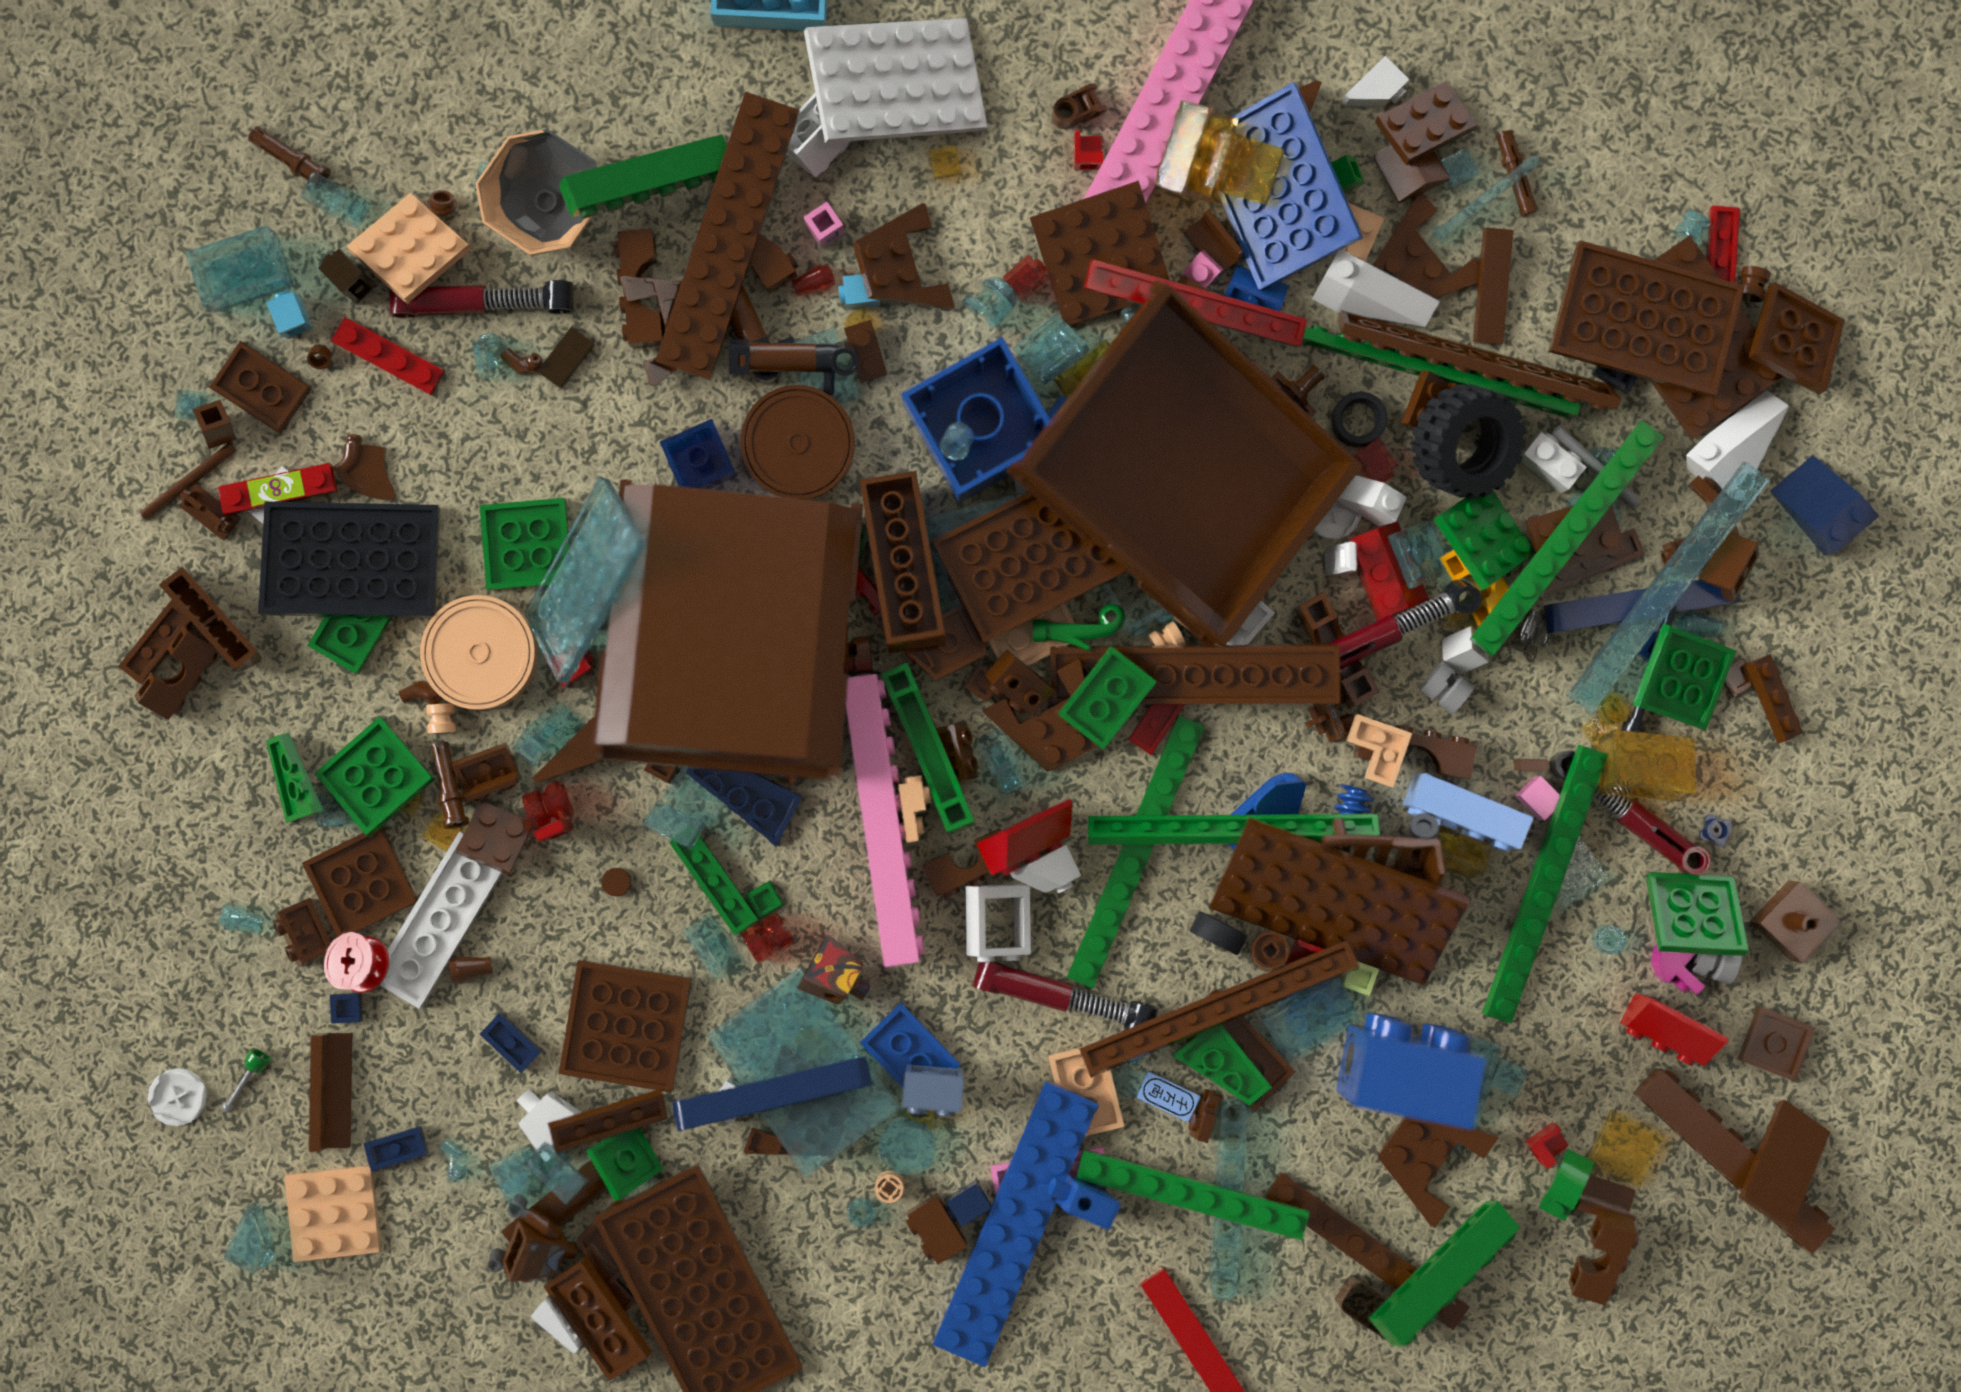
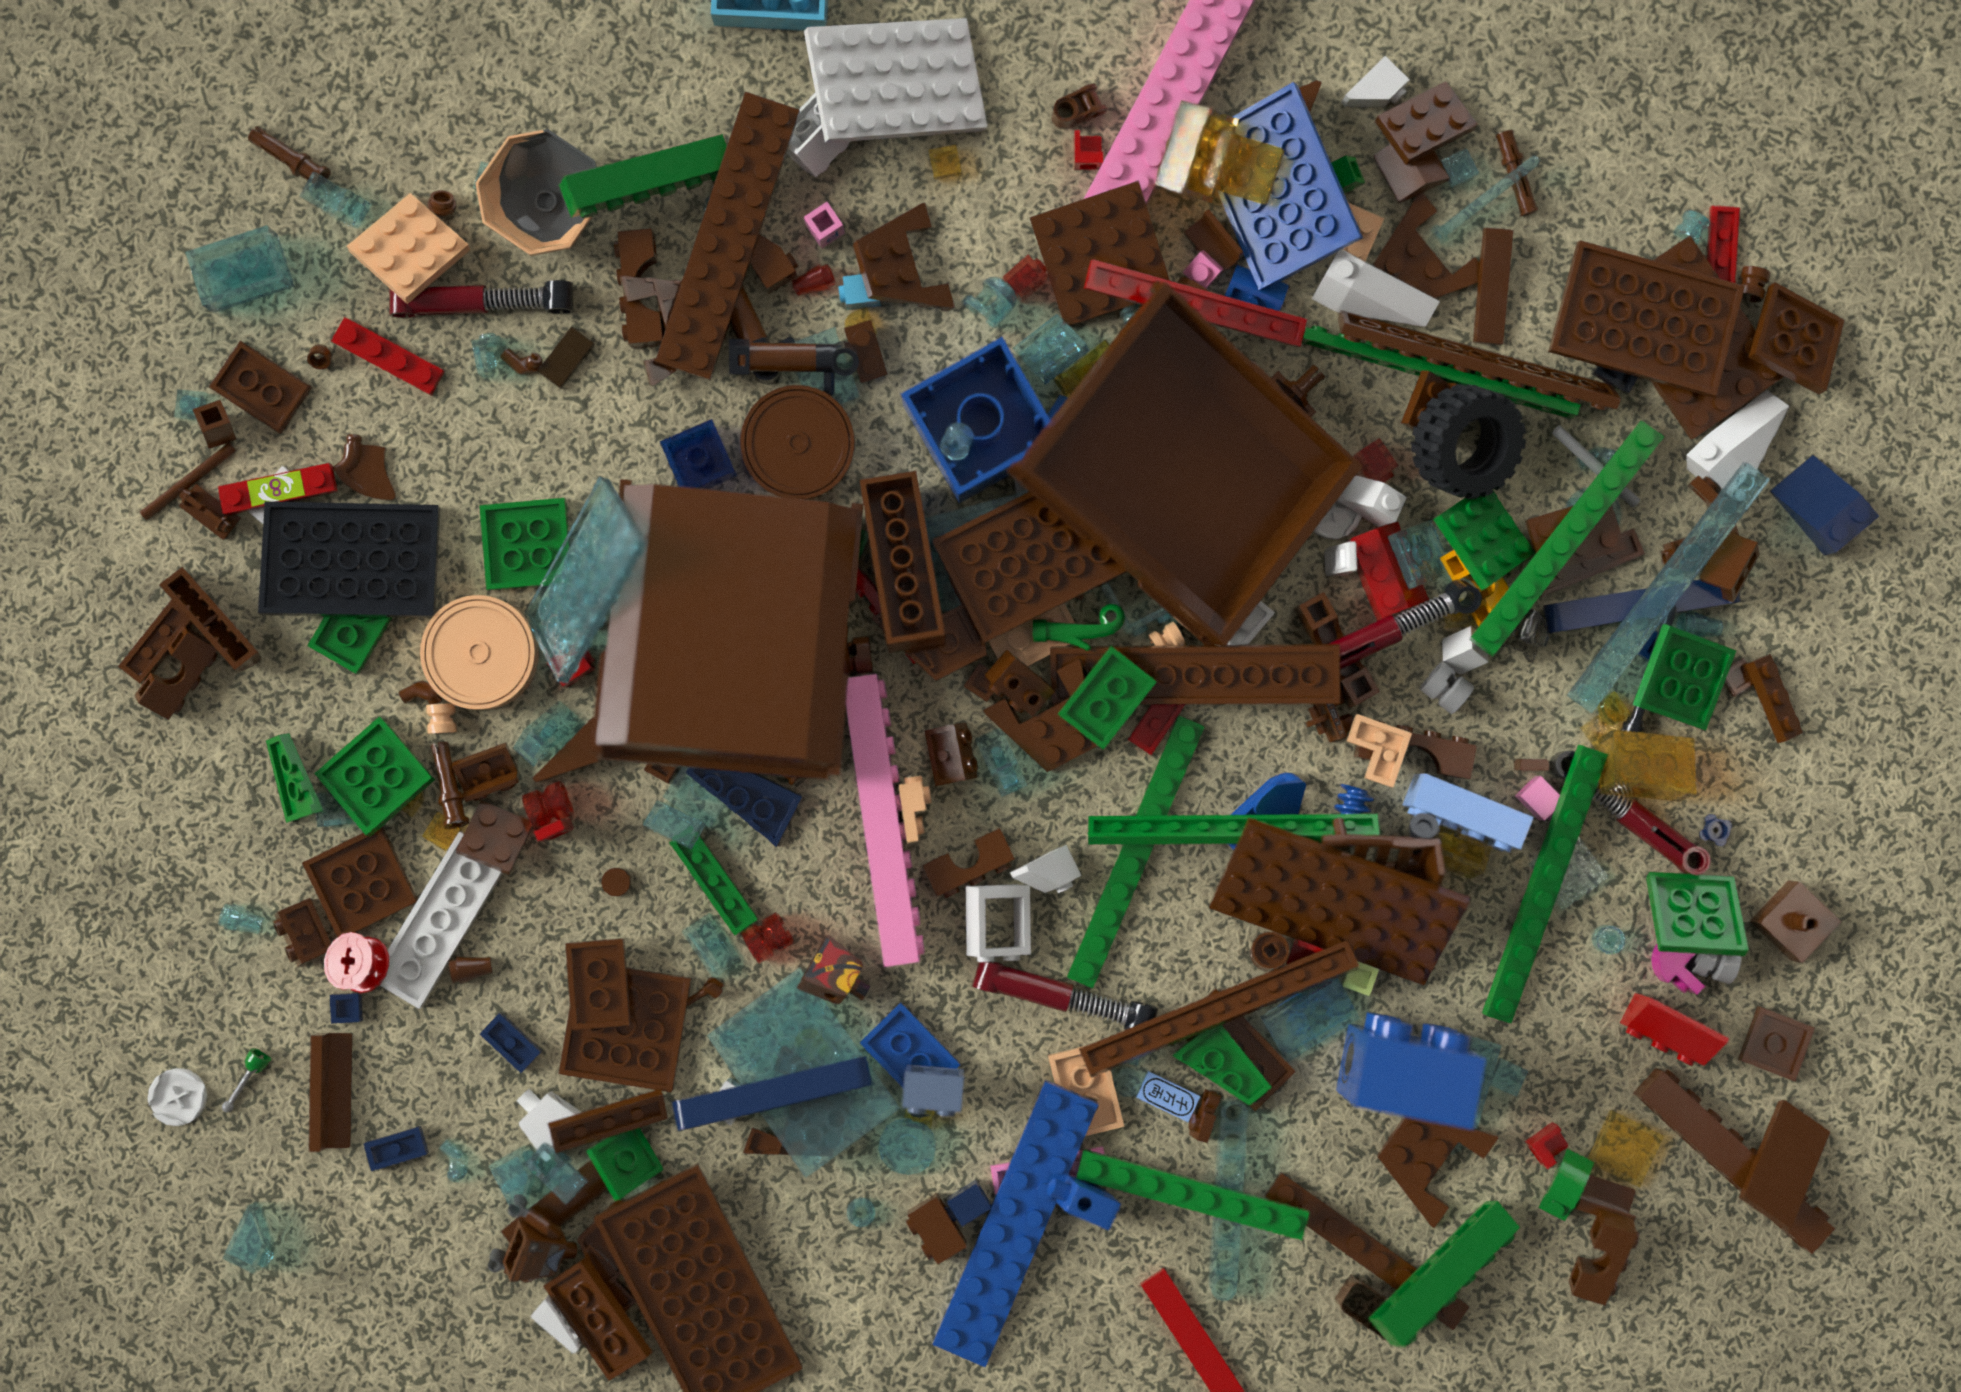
(289, 314): medium azure brick -> none
(332, 1213): light nougat plate -> none
(346, 275): dark brown brick -> none
(598, 984): none -> reddish brown plate
(712, 987): none -> reddish brown hand
(764, 899): green tile -> none
(891, 1182): light nougat wheel -> none
(928, 749): green arch -> none
(1027, 839): red slope -> none
(1218, 933): black tyre -> none
(1363, 398): black tyre -> none
(1552, 462): white brick -> none

